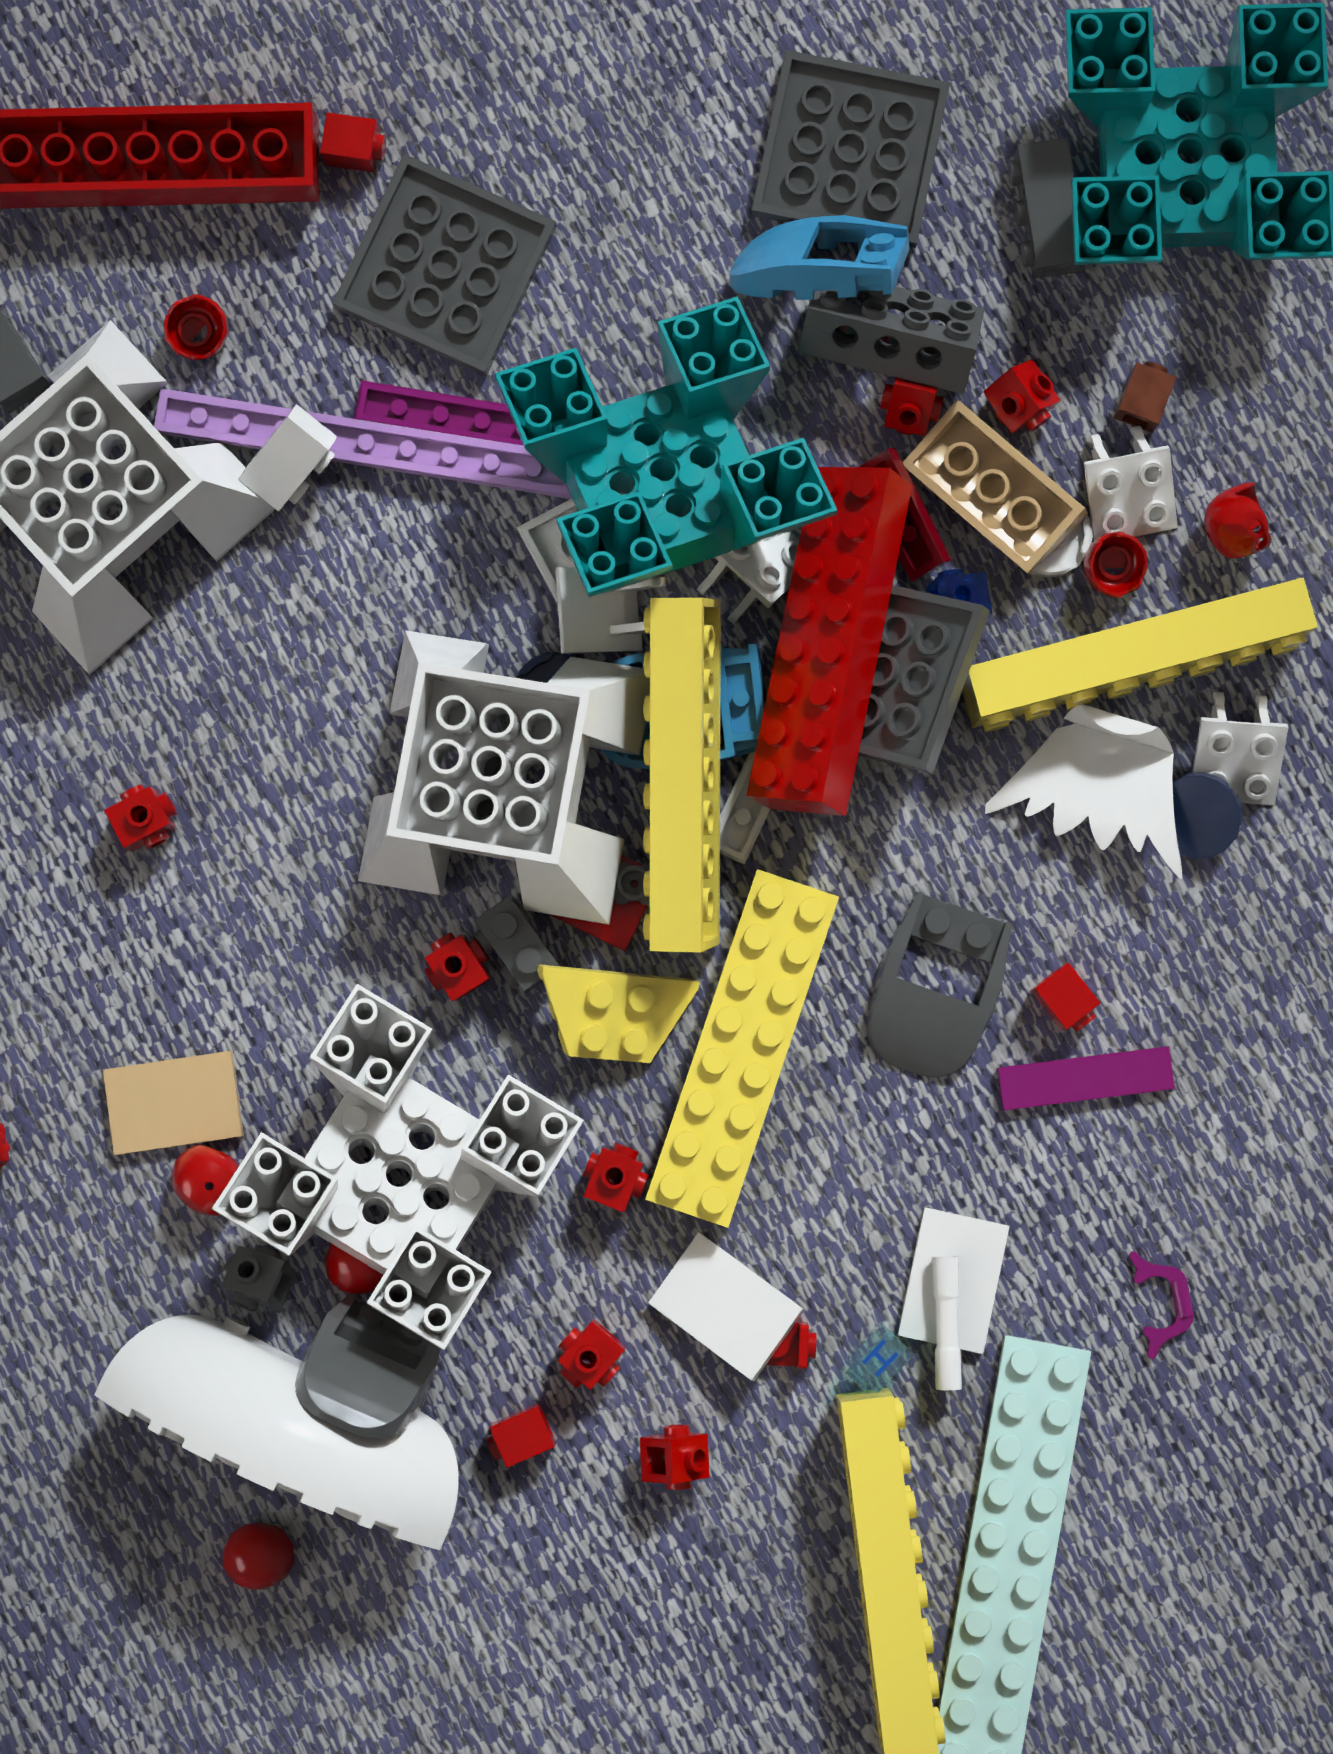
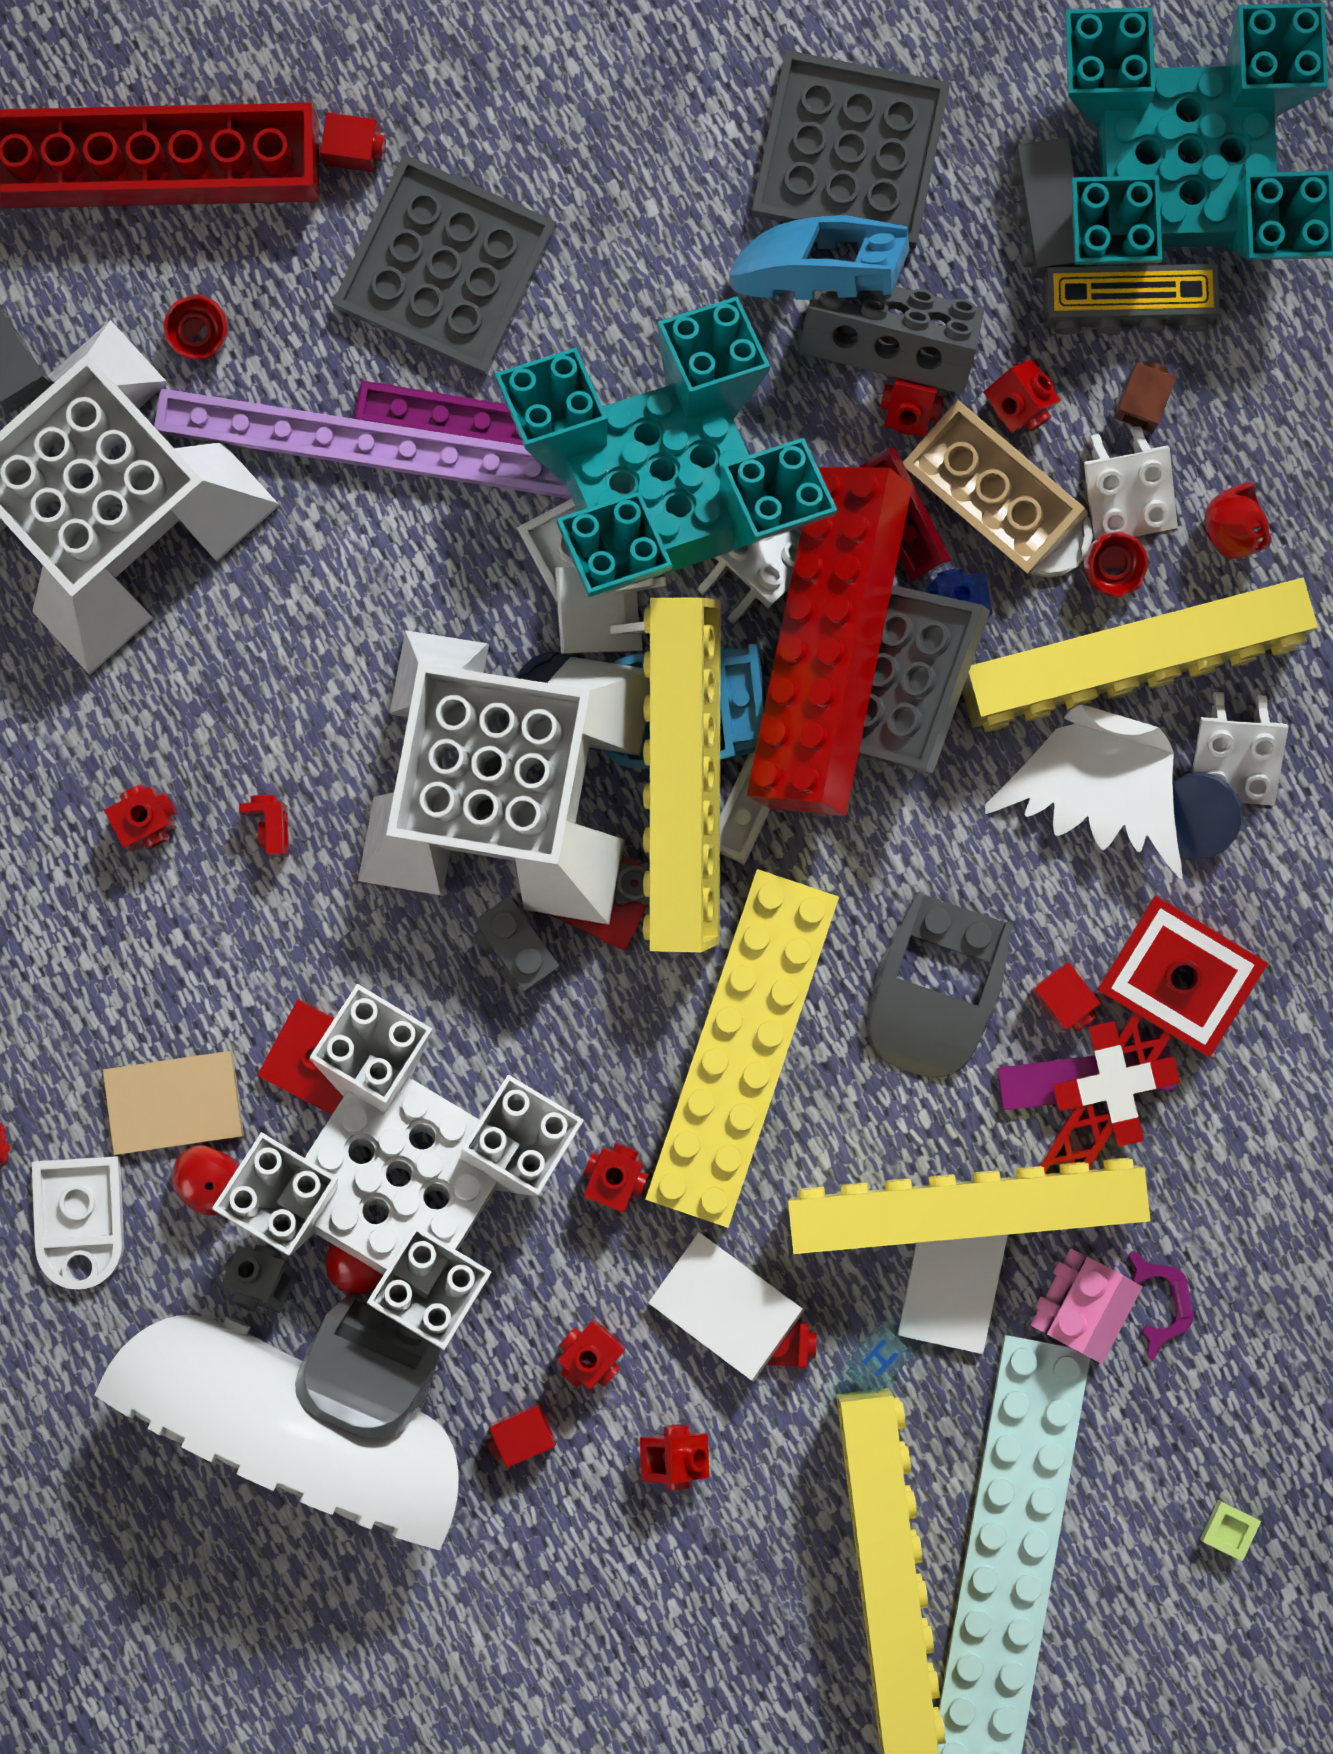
(78, 1214): none -> white tile
(258, 1556): red hair -> none
(274, 831): none -> red bracket
(288, 458): white brick -> none
(289, 1059): none -> red plate
(472, 973): red brick -> none
(614, 1012): light yellow wing -> none
(947, 1351): white piece -> none
(969, 1208): none -> light yellow brick
(1092, 1308): none -> bright pink brick
(1130, 297): none -> brick
(1144, 985): none -> piece
(1230, 1530): none -> yellowish green plate

